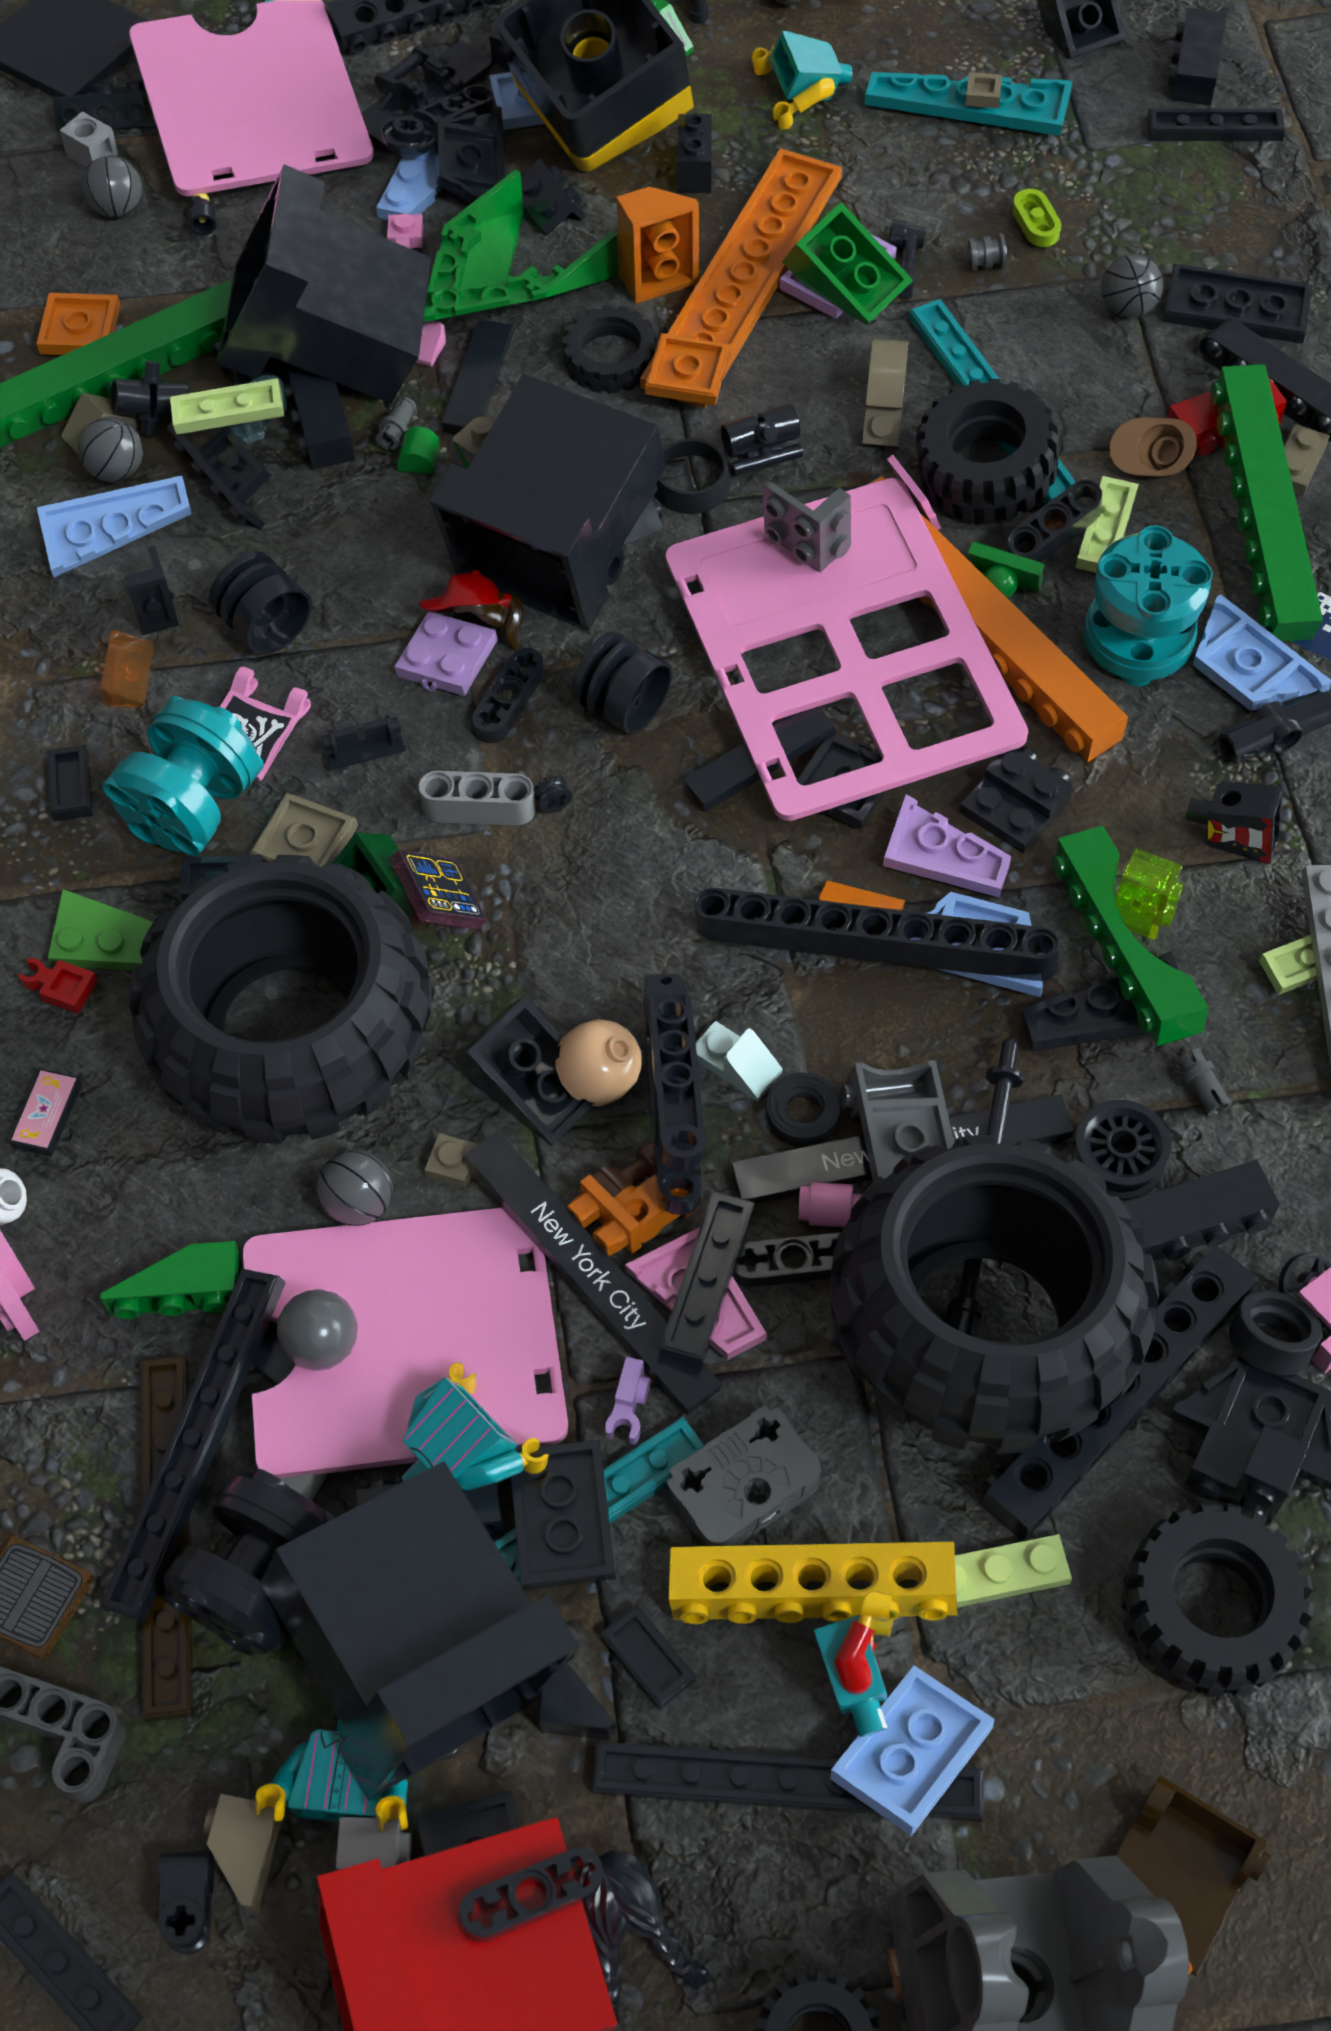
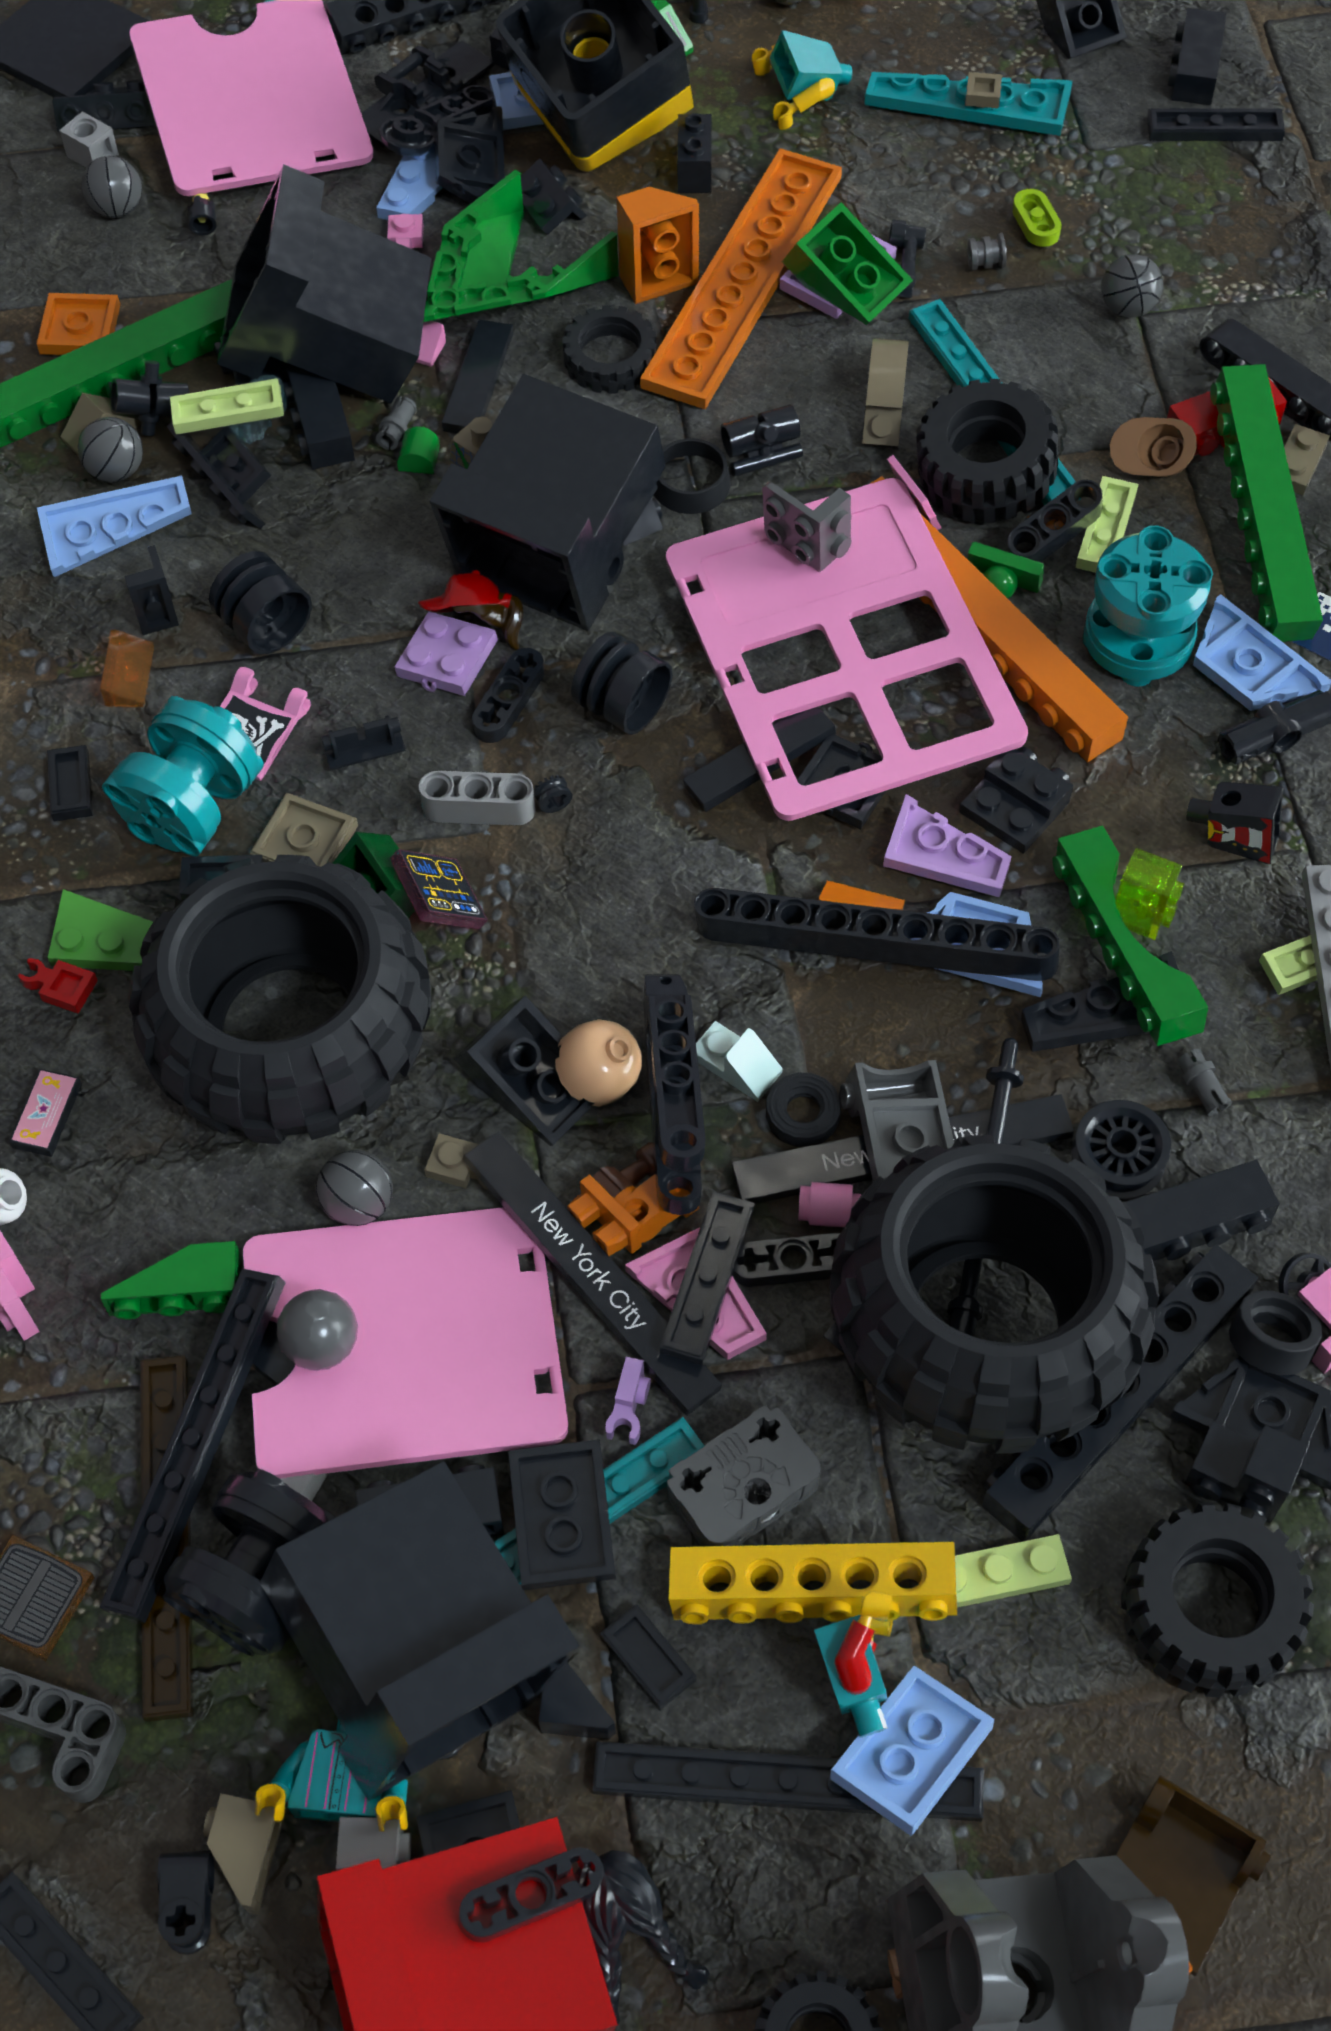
(456, 1429): teal torso -> none
(688, 369): orange plate -> none
(1262, 304): black tile -> none

